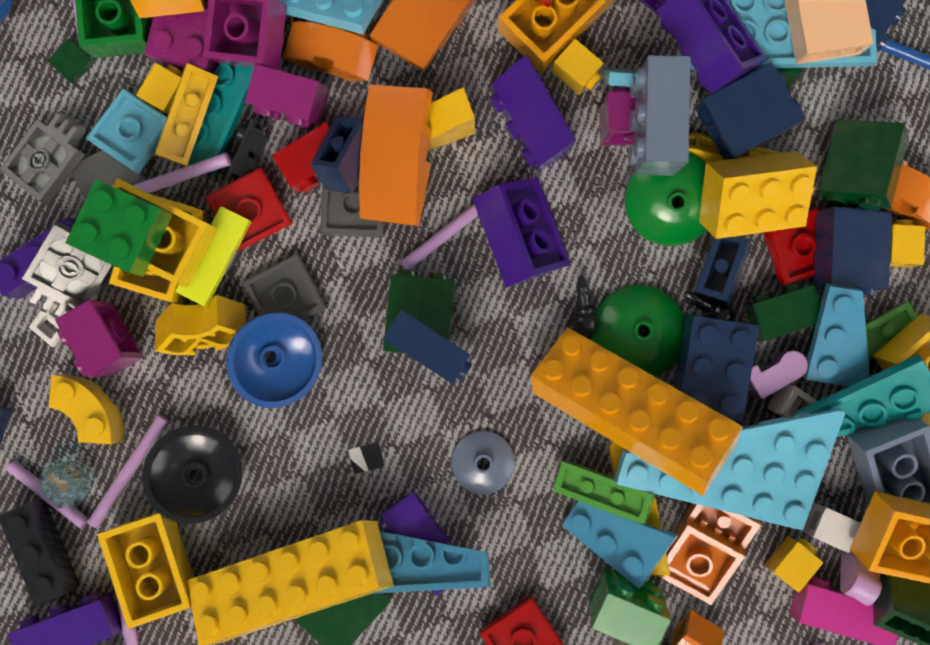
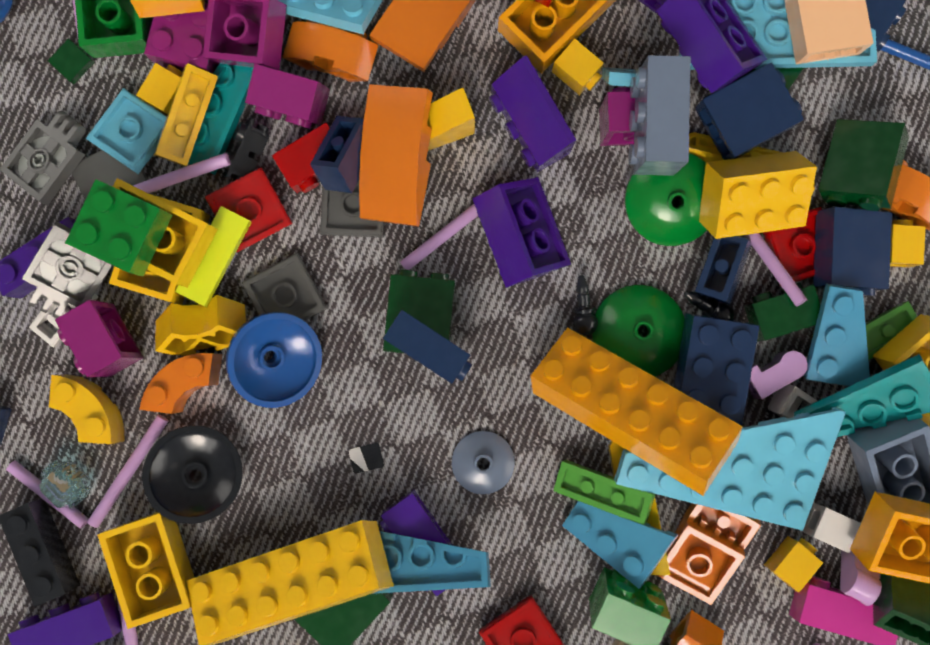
(179, 380): none -> orange brick
(777, 269): none -> lavender bar

